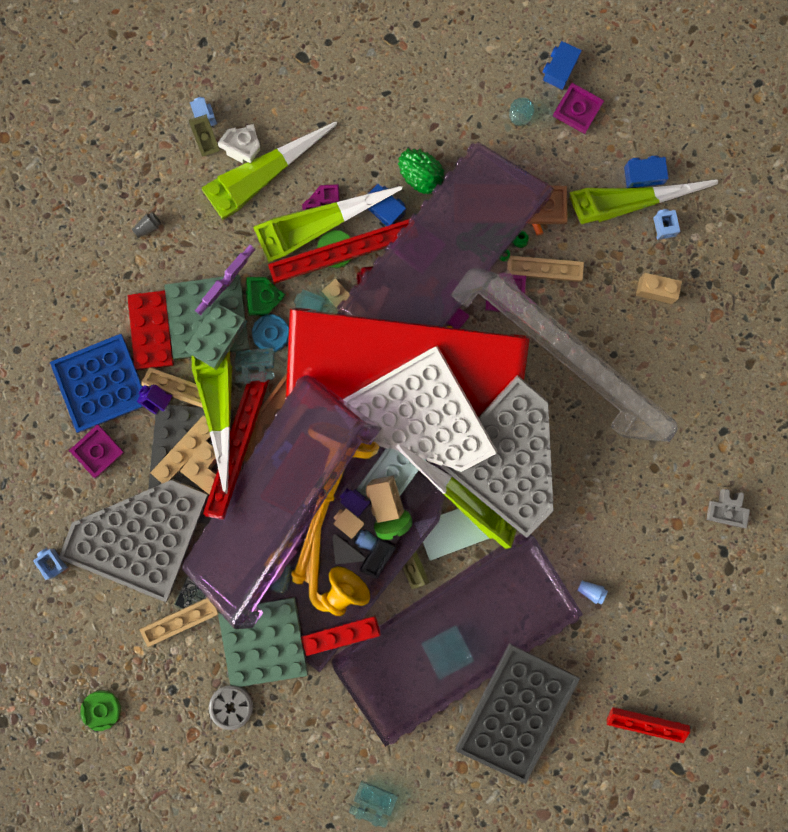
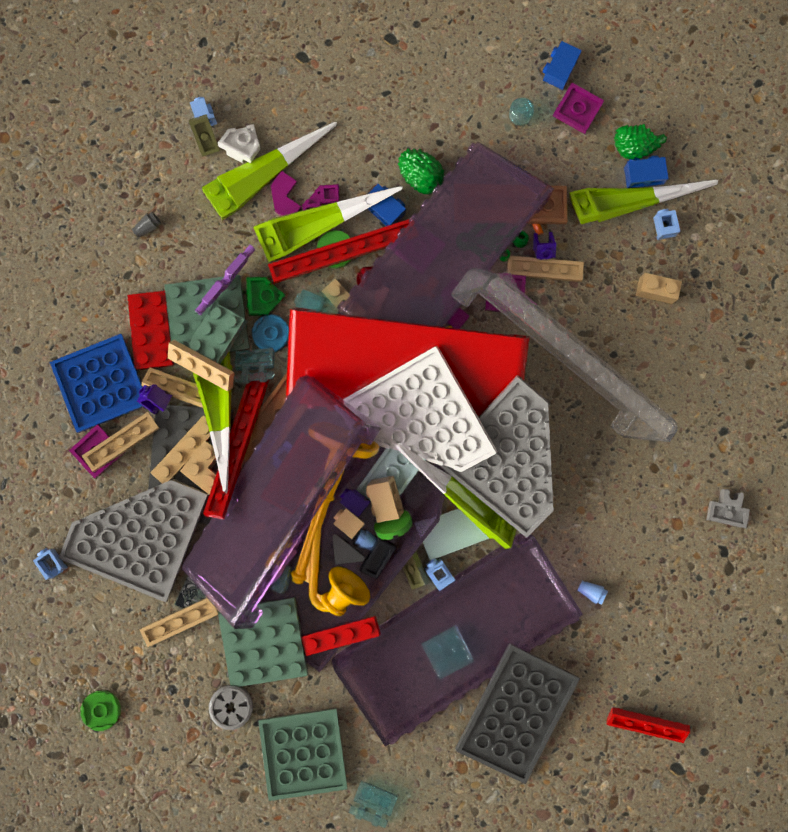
(120, 442): none -> tan plate
(200, 365): none -> tan plate
(280, 190): none -> magenta tile
(302, 754): none -> sand green plate
(439, 573): none -> light blue window
(544, 250): none -> dark purple window
(637, 141): none -> green piece

